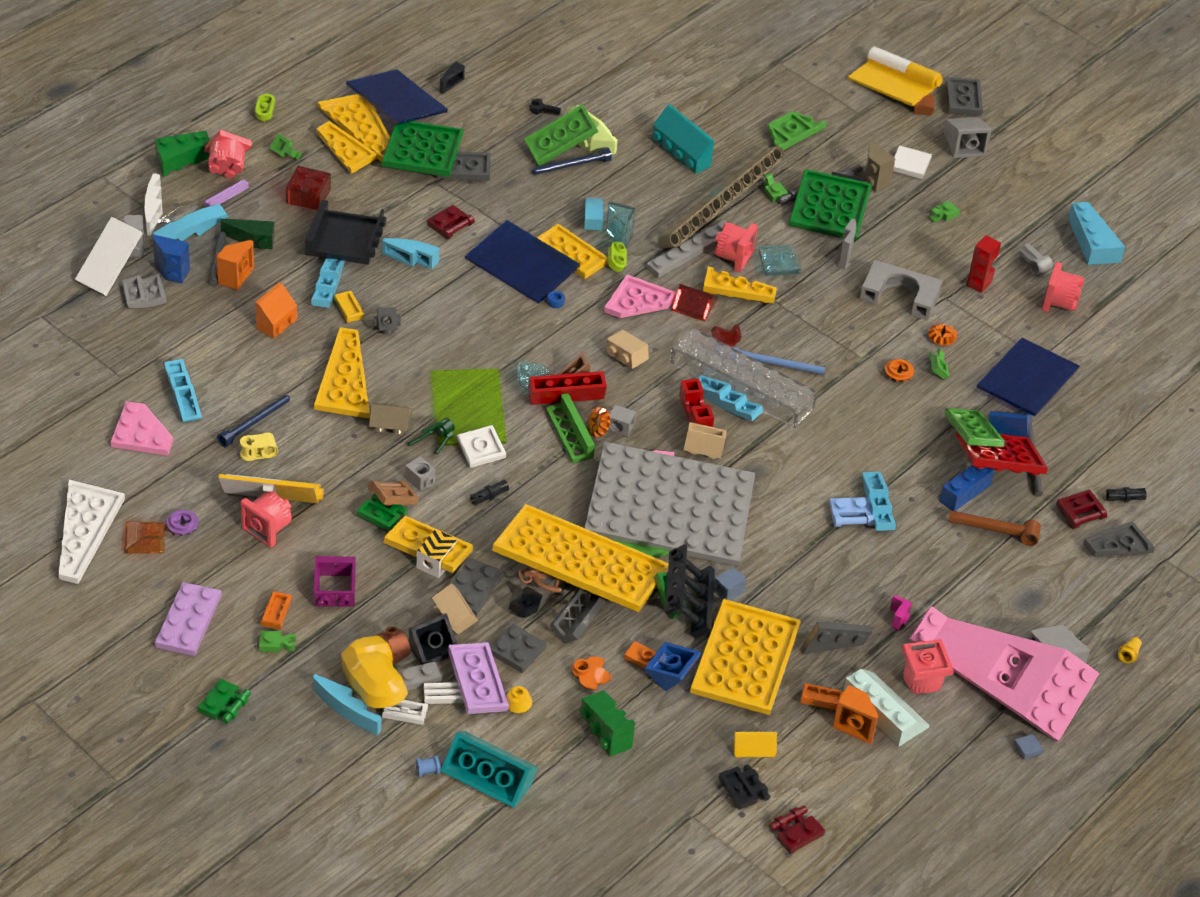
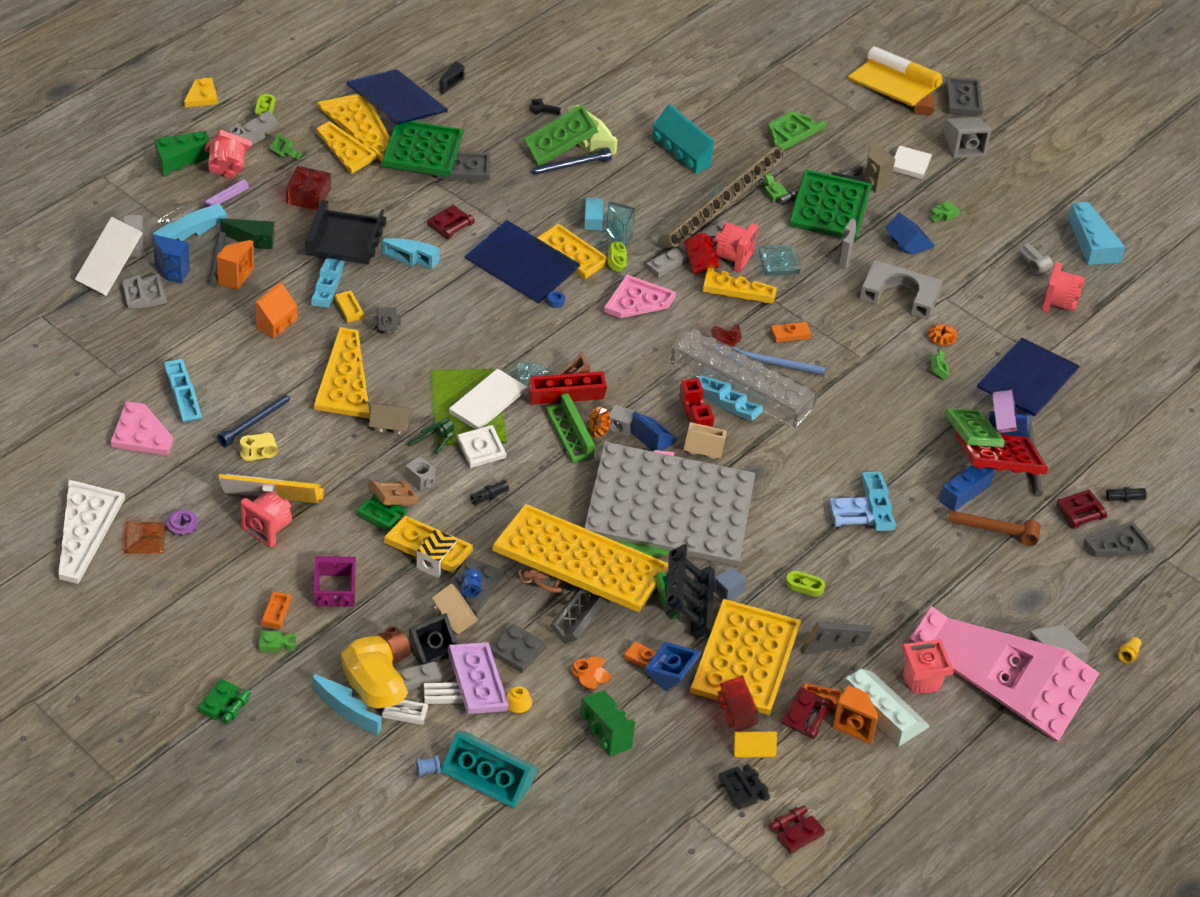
(153, 203): white slope -> none
(188, 619): lavender plate -> none
(201, 93): none -> yellow wing
(255, 128): none -> light grey slope
(471, 582): none -> blue wheel
(487, 399): none -> white tile
(527, 603): black bracket -> none
(627, 349): tan brick -> none
(651, 432): none -> blue slope
(694, 302): clear red slope -> none
(701, 253): none -> red bracket
(739, 704): none -> clear red brick
(791, 332): none -> orange plate
(801, 709): none -> dark red plate
(805, 583): none -> lime plate
(893, 366): orange gear -> none
(902, 608): dark pink bracket -> none
(908, 235): none -> blue slope
(981, 272): red arch -> none
(1004, 411): none -> lavender arch
(1028, 746): sand blue tile -> none

